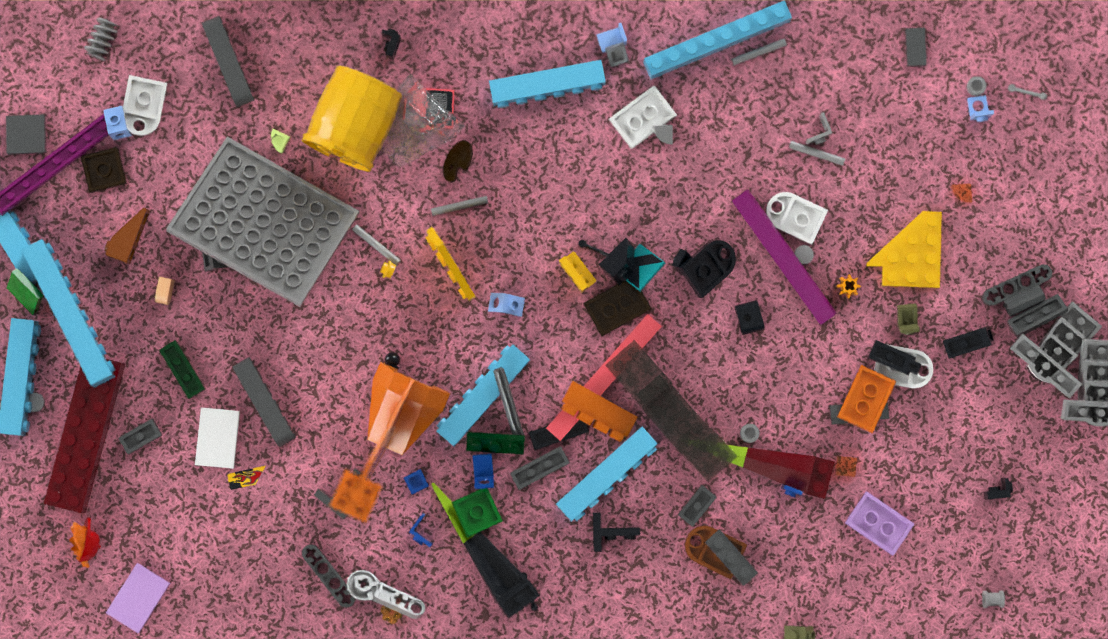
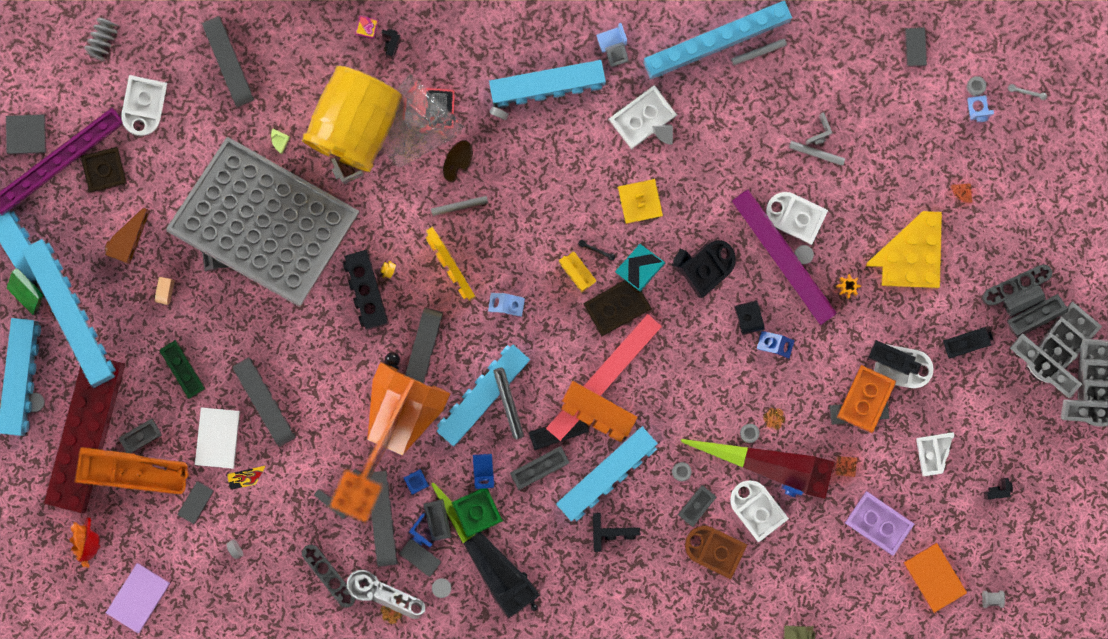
(116, 123): light blue bracket -> none
(130, 471): none -> orange piece
(195, 502): none -> dark grey tile
(234, 549): none -> light grey tile
(338, 173): none -> light grey bracket
(362, 260): none -> black brick
(367, 27): none -> tile
(375, 244): light grey bar -> none
(382, 523): none -> dark grey beam
(420, 557): none -> dark grey tile
(424, 344): none -> dark grey beam
(437, 520): none -> dark grey tile
(441, 588): none -> light grey tile
(495, 443): dark green plate -> none
(499, 113): none -> light grey tile
(619, 262): black slope -> none
(640, 201): none -> yellow piece
(670, 411): clear smoke bracket -> none
(681, 471): none -> light grey tile
(731, 557): dark grey plate -> none
(757, 510): none -> white tile
(768, 417): none -> clear yellow plant
(775, 344): none -> blue bracket
(907, 319): olive bracket -> none
(933, 453): none -> white wing
(935, 577): none -> orange tile

